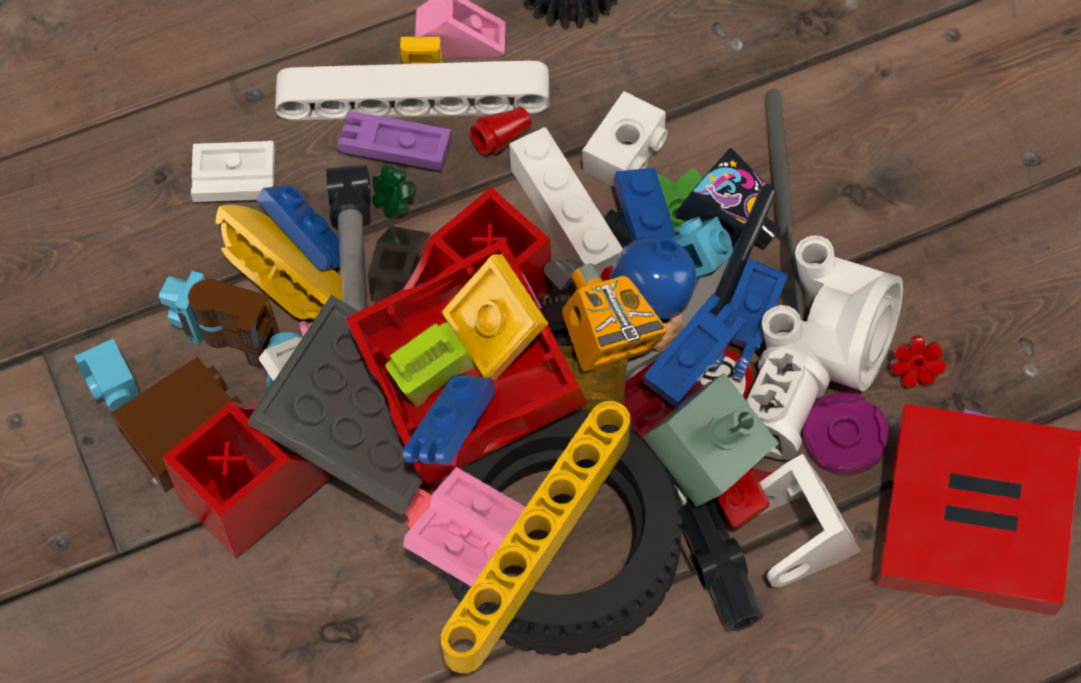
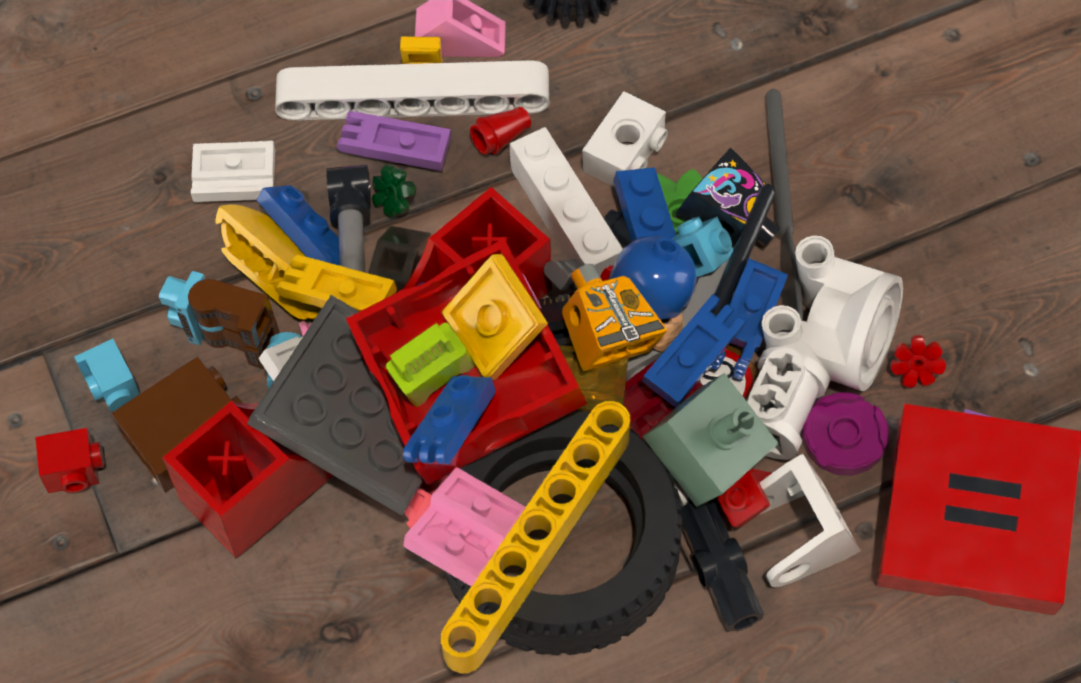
(68, 460): none -> red brick
(316, 280): none -> yellow hinge

